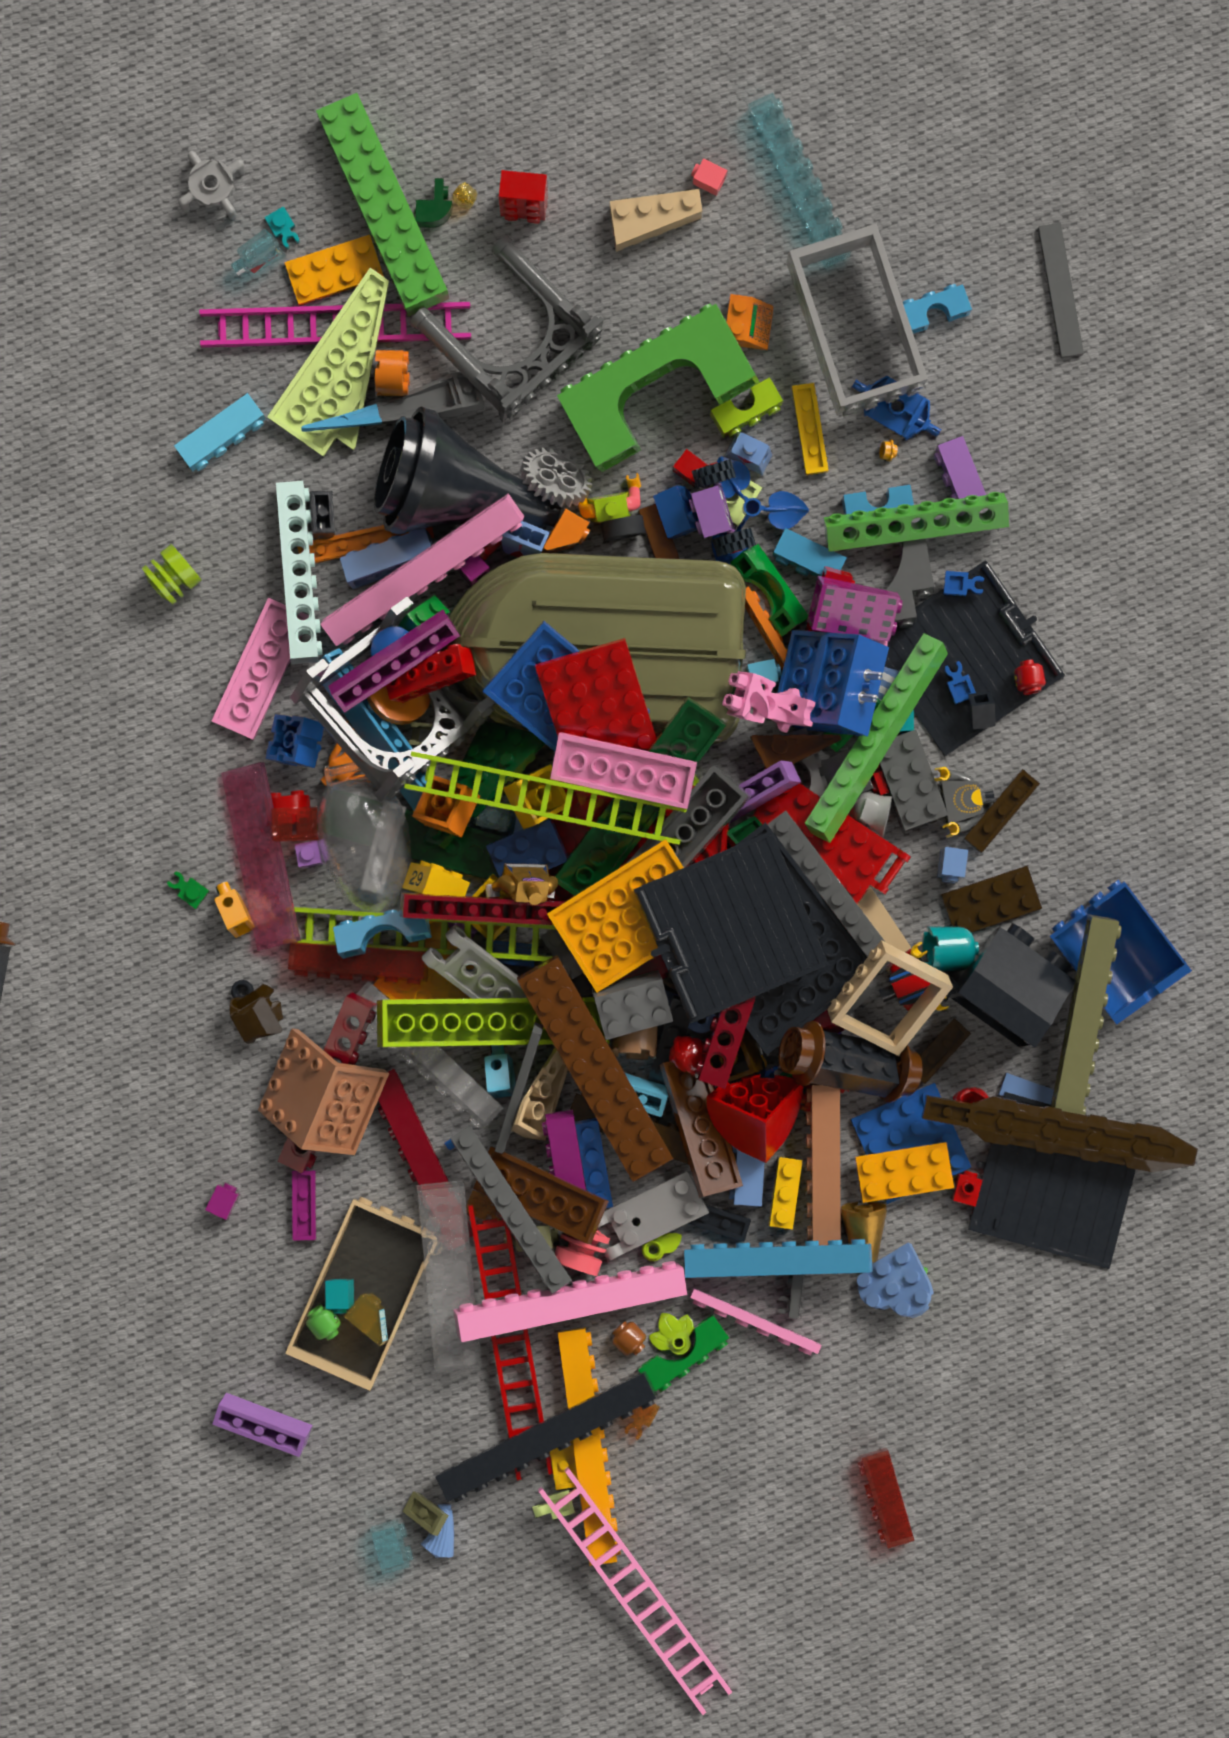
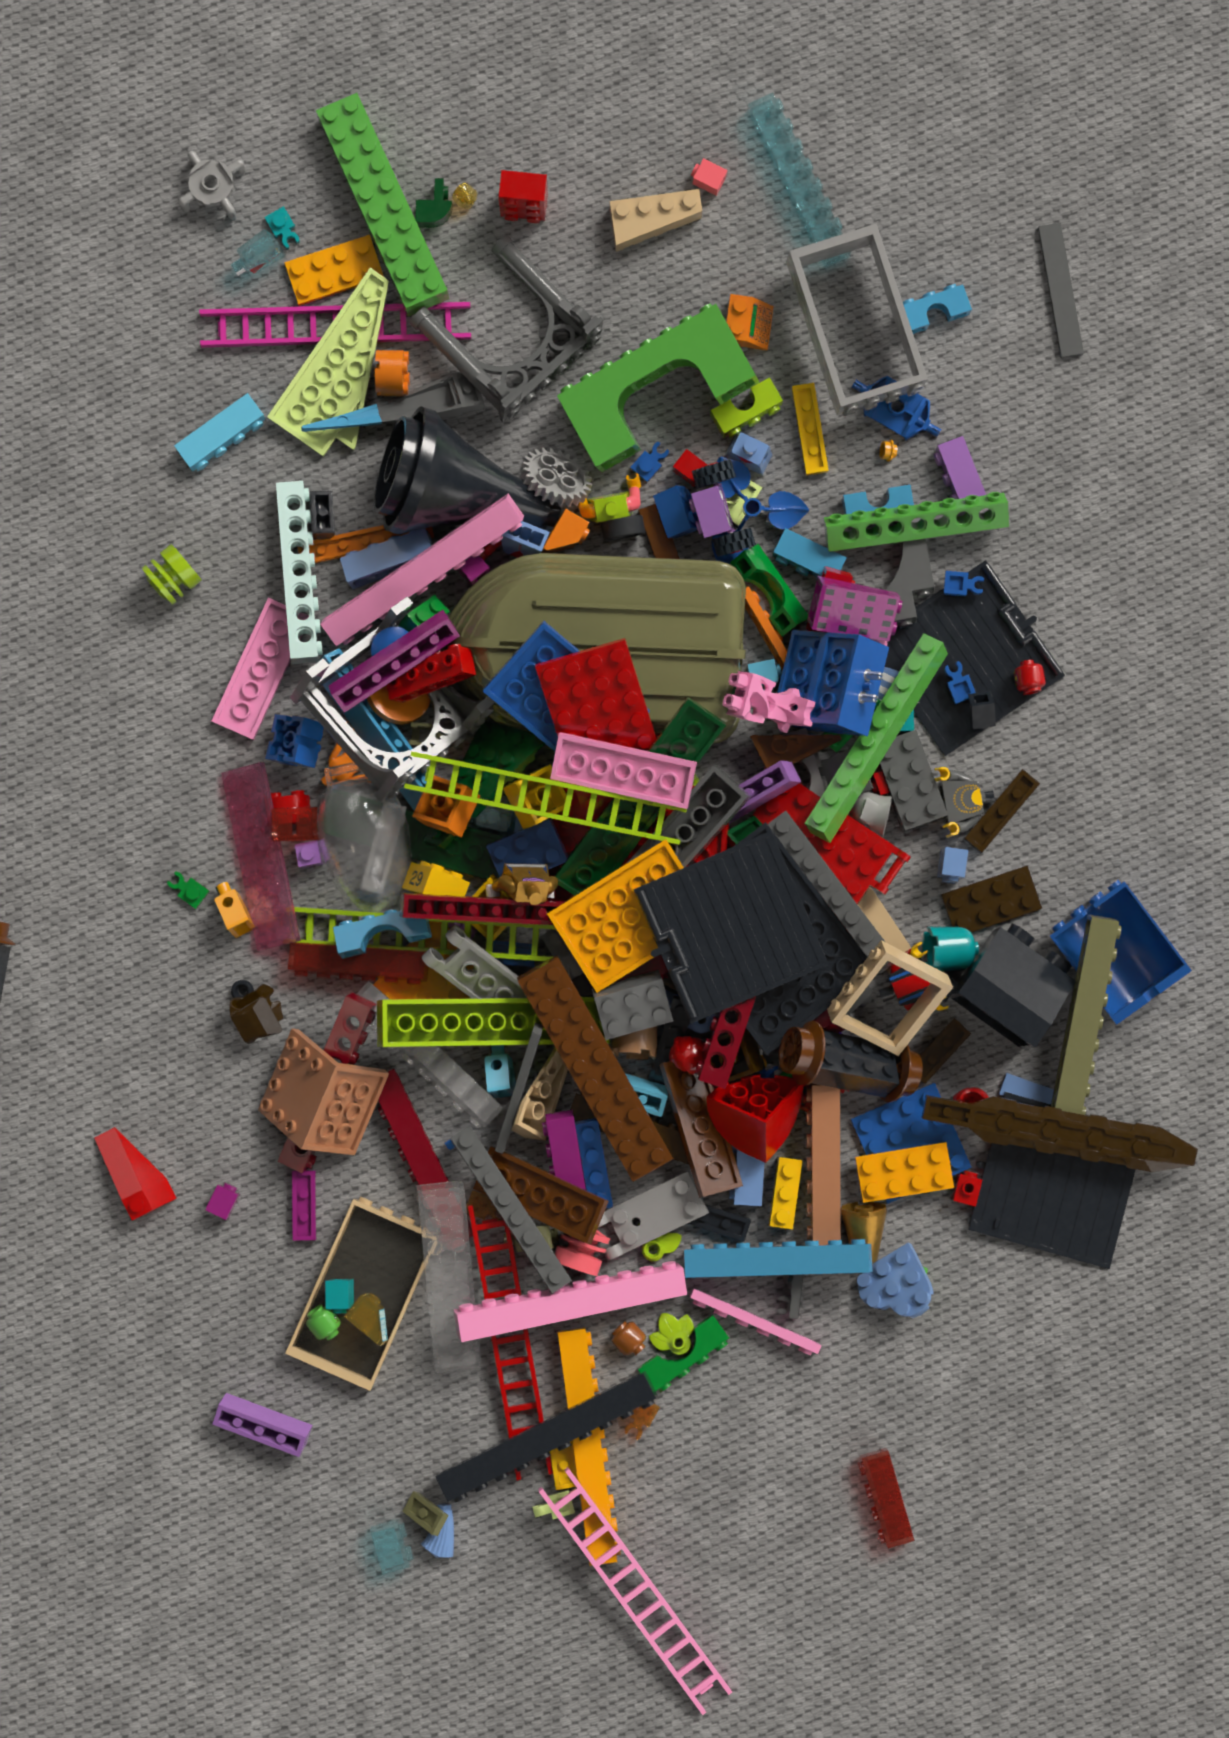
(134, 1176): none -> red wedge
(647, 464): none -> blue plate

